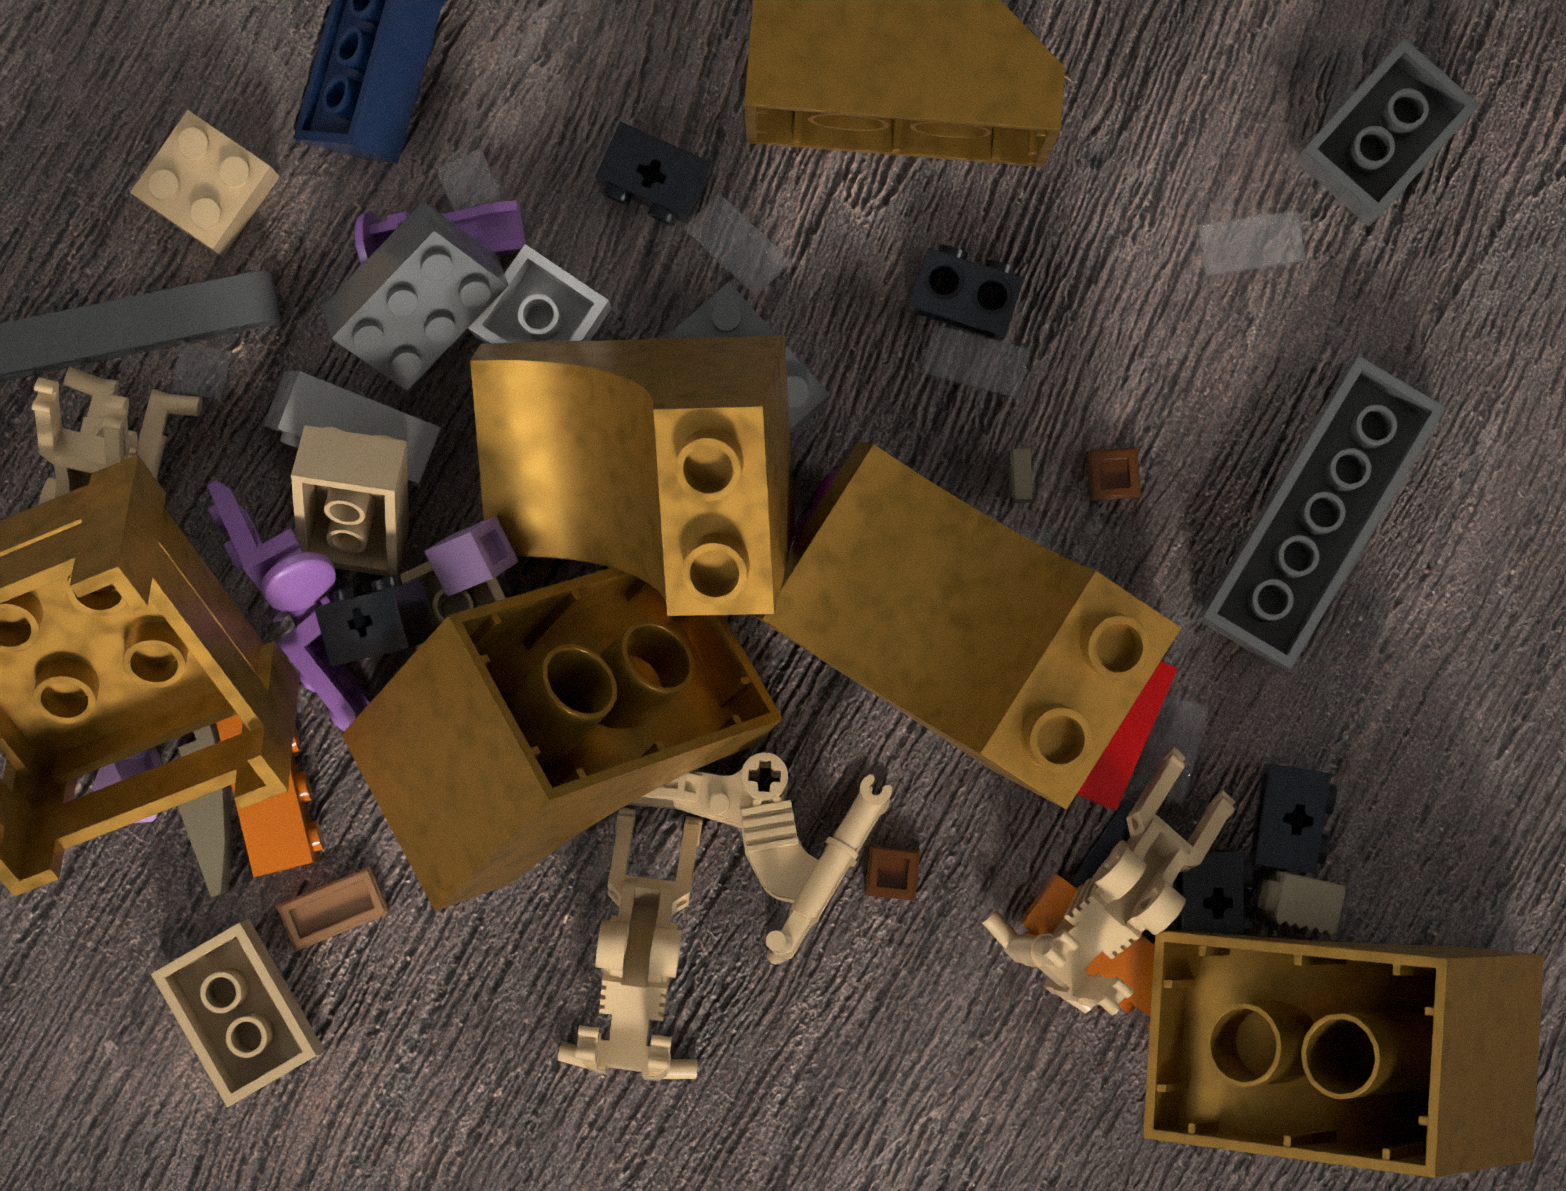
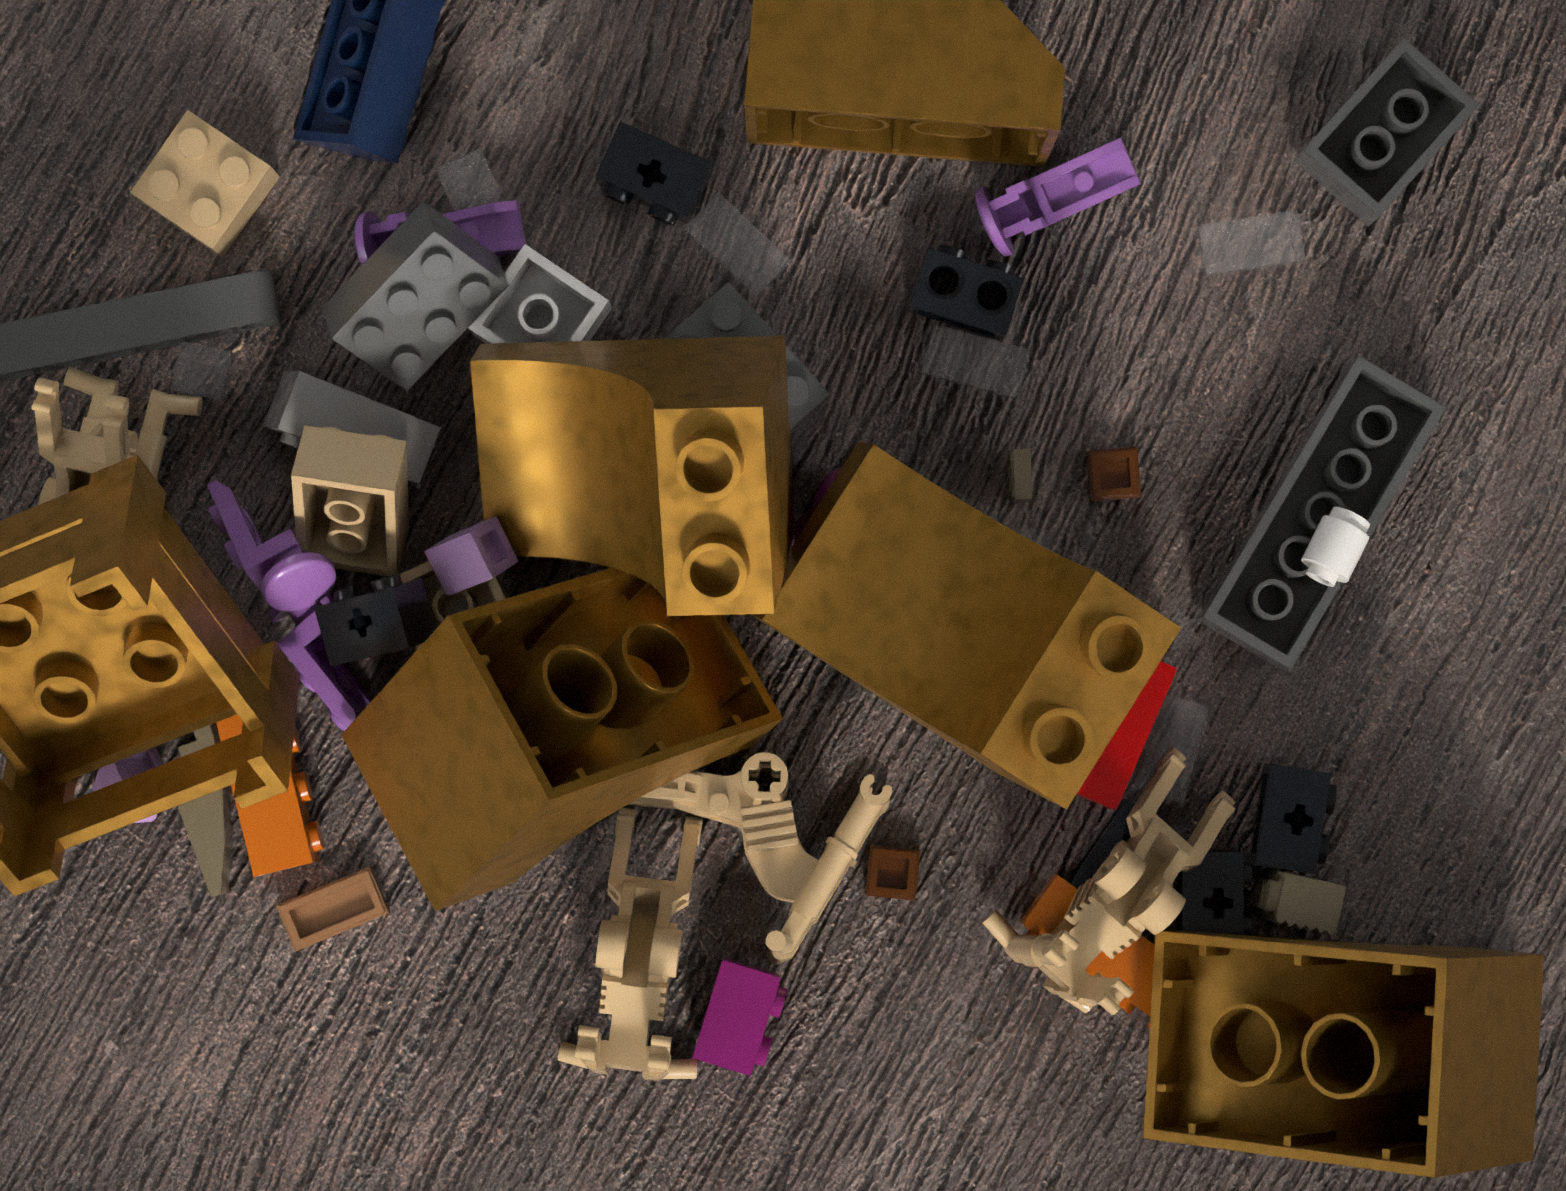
(237, 1012): tan brick -> none
(738, 1017): none -> magenta brick
(1056, 194): none -> medium lavender piece
(1336, 546): none -> white brick

